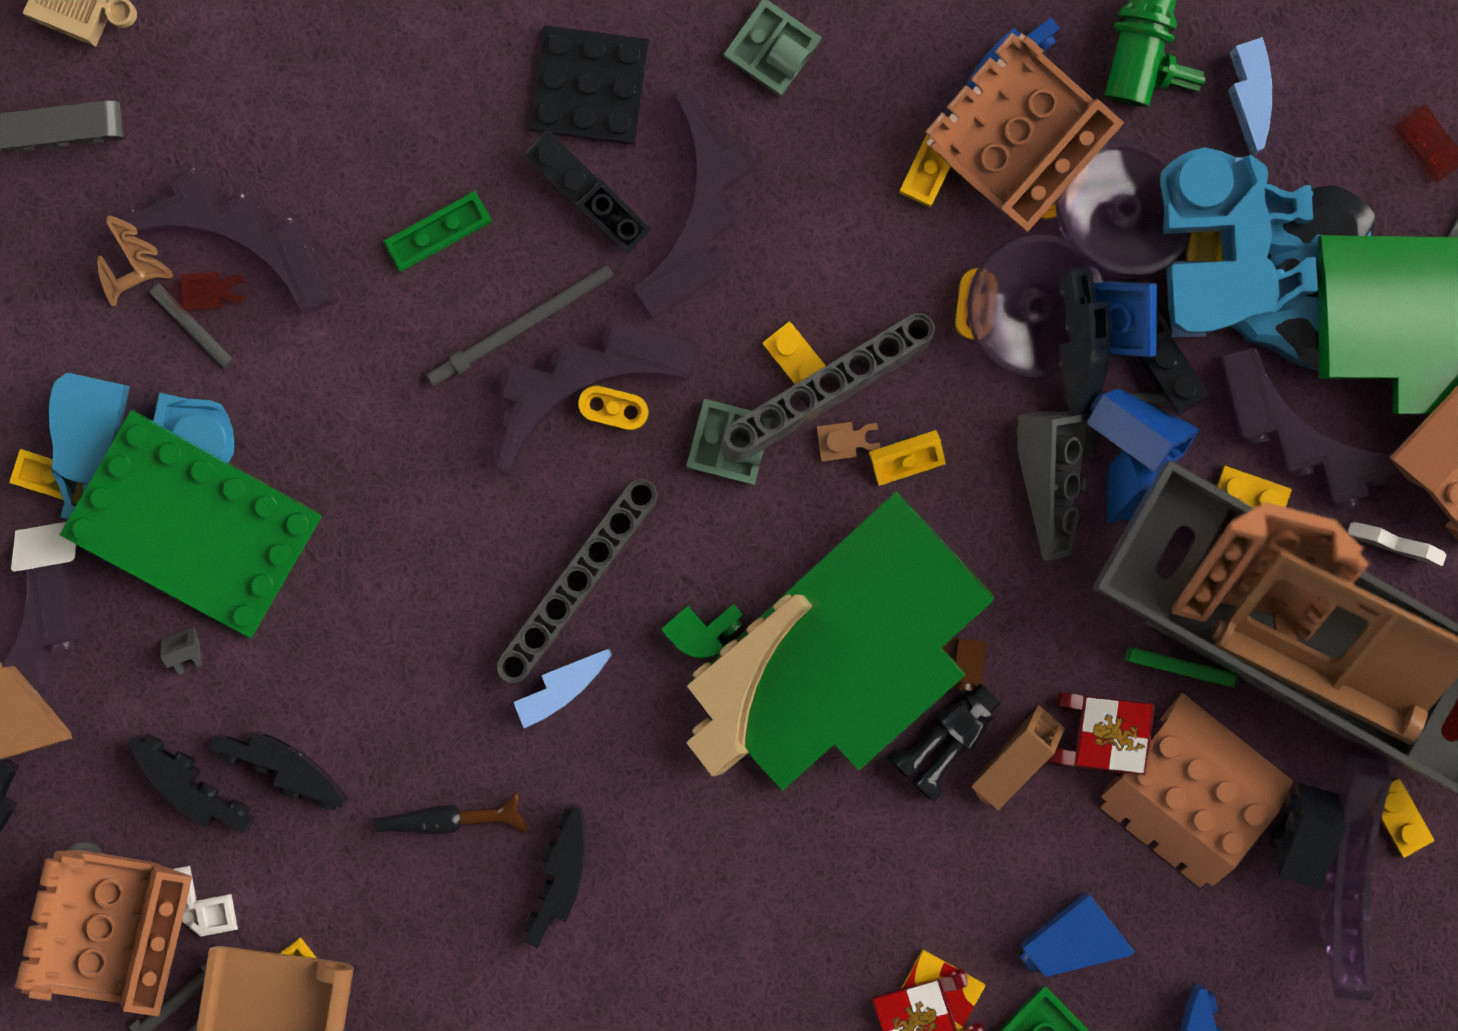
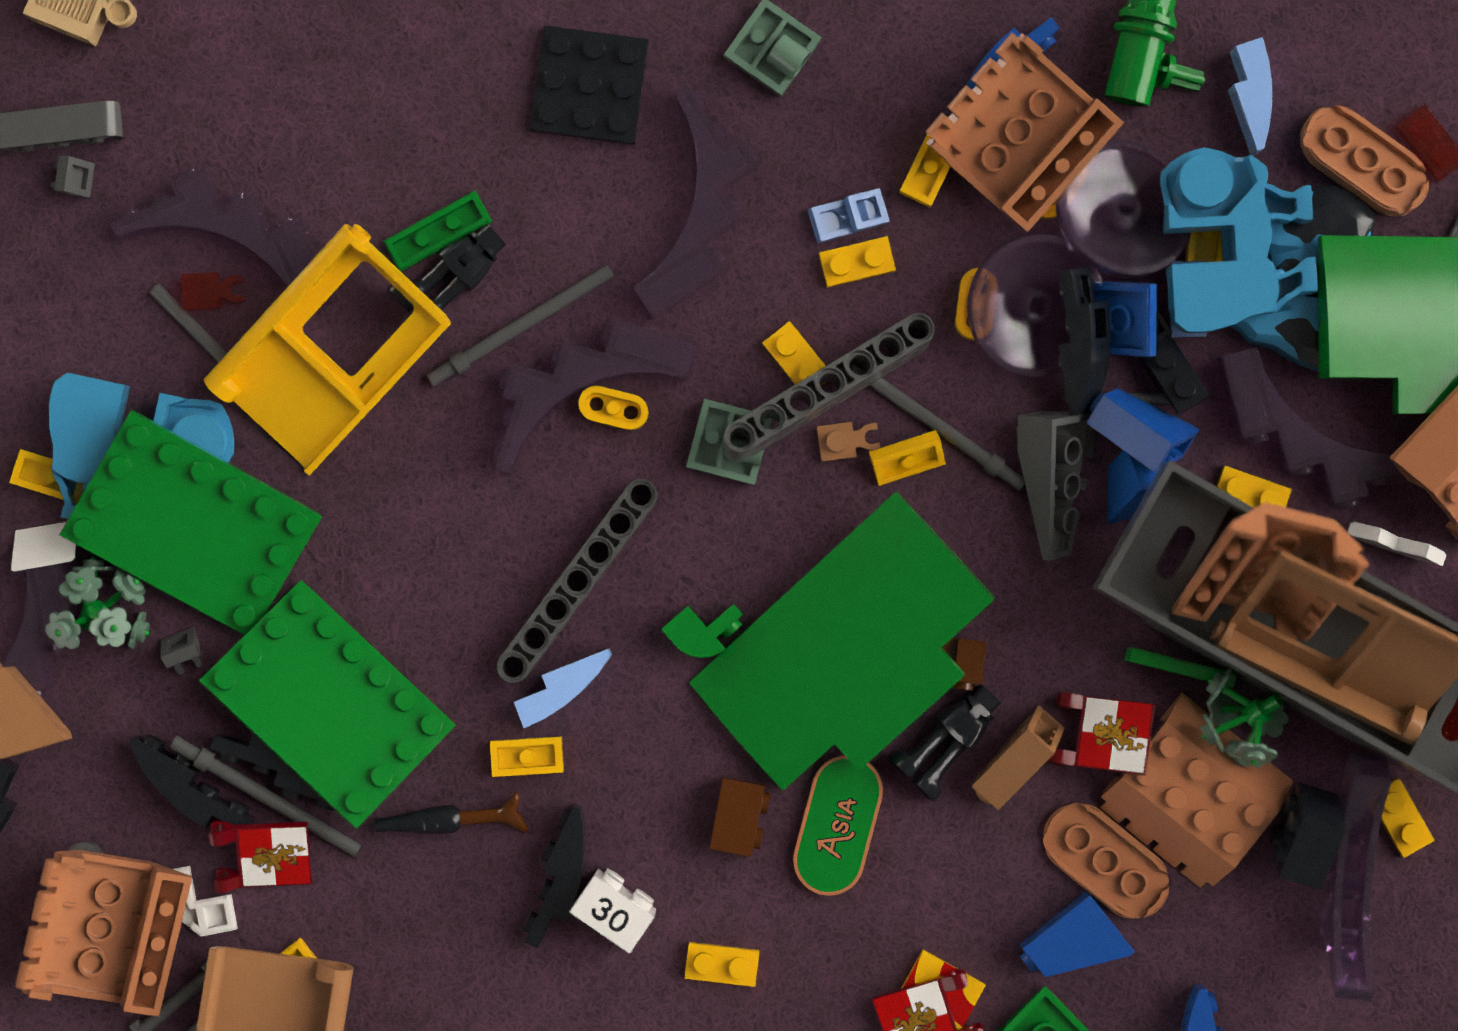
(73, 176): none -> dark grey tile
(95, 616): none -> sand green plant
(134, 248): medium nougat piece -> none
(205, 760): none -> dark grey bar
(265, 854): none -> flag
(293, 383): none -> yellow piece
(327, 704): none -> green plate
(464, 259): none -> black piece
(526, 756): none -> yellow plate
(586, 192): black slope -> none
(614, 909): none -> white brick
(722, 964): none -> yellow plate
(730, 685): tan arch -> none
(738, 817): none -> reddish brown brick
(837, 826): none -> green tile
(848, 215): none -> medium blue slope
(857, 261): none -> yellow plate
(993, 464): none -> dark grey bar
(1106, 860): none -> nougat tile
(1261, 714): none -> sand green plant
(1364, 160): none -> nougat tile

